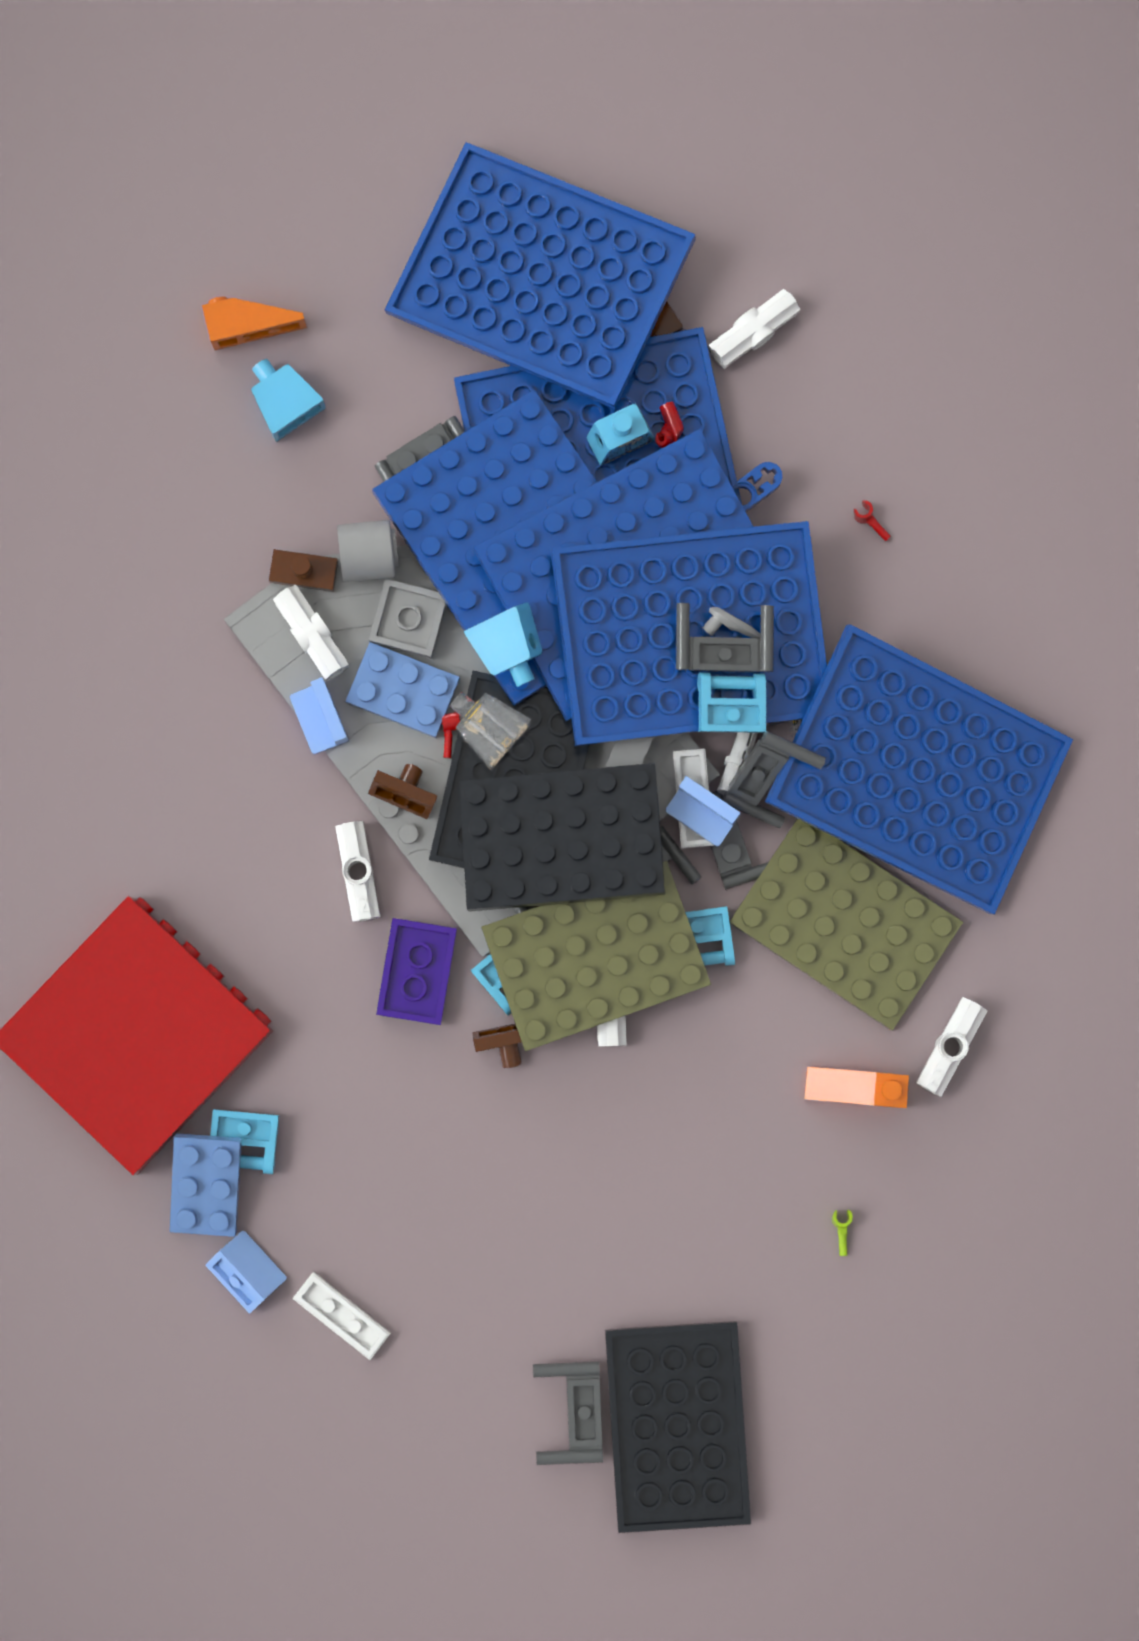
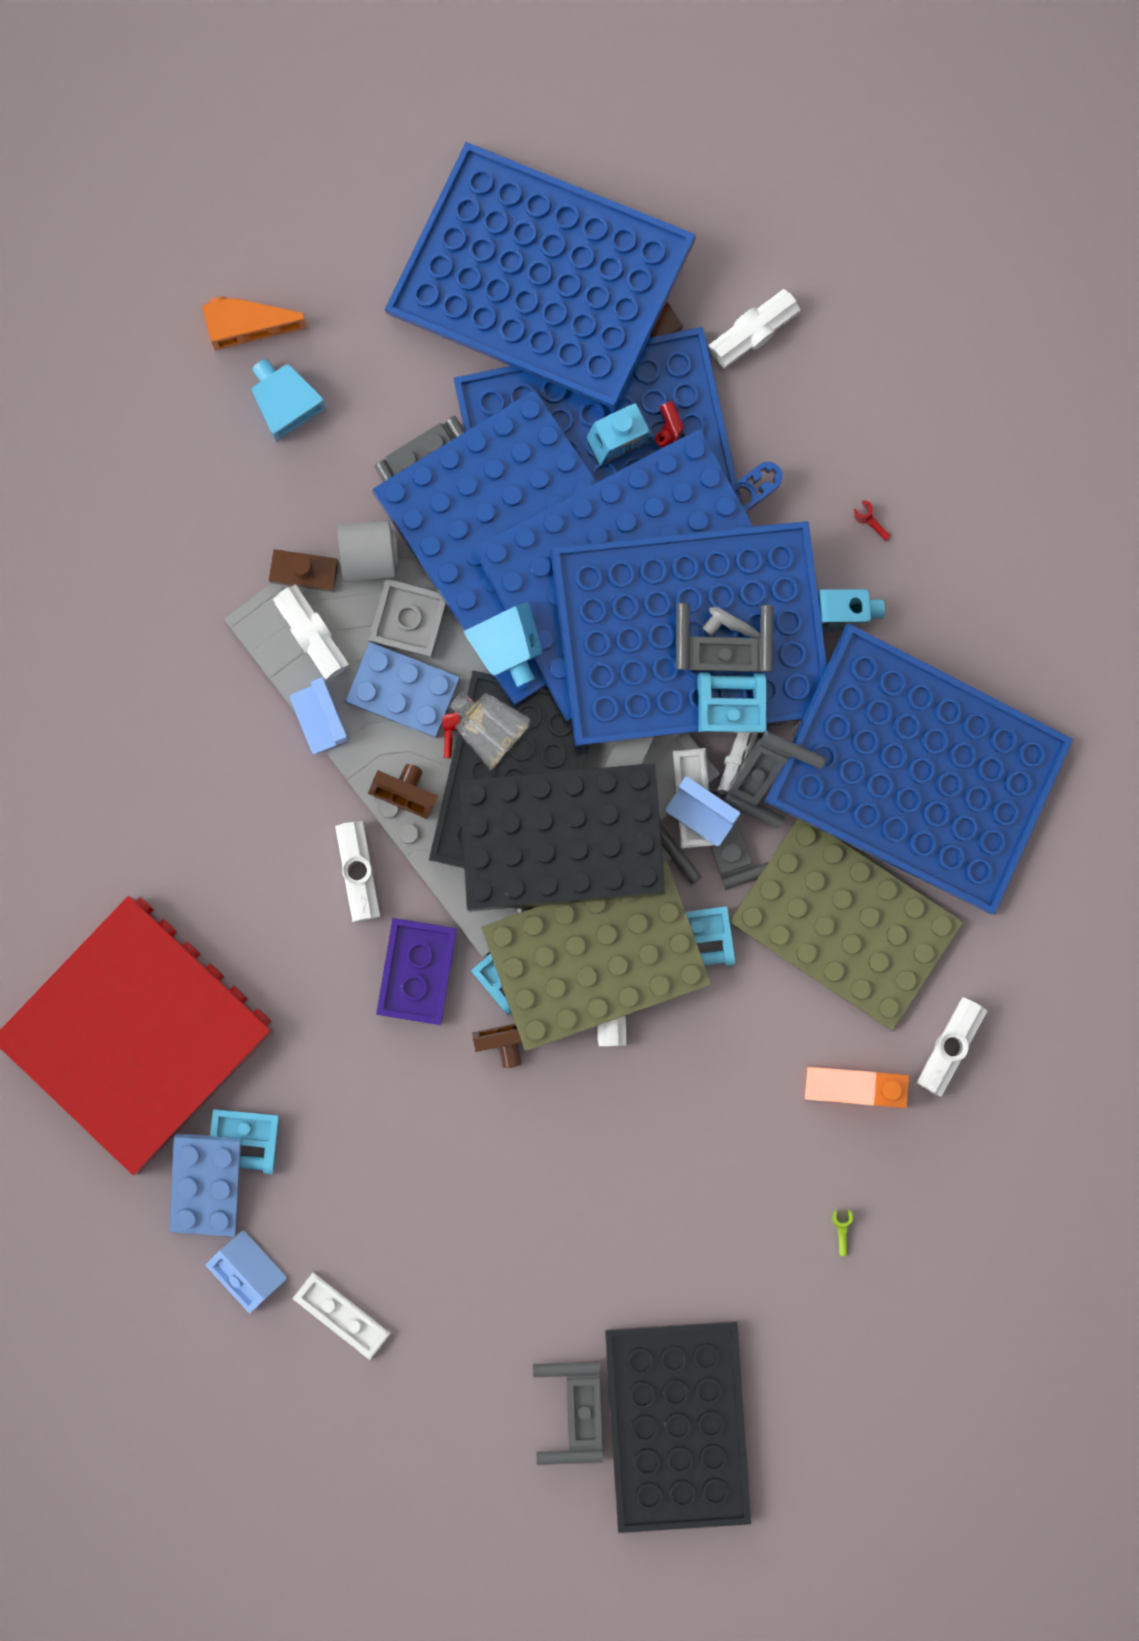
(848, 607): none -> medium azure torso

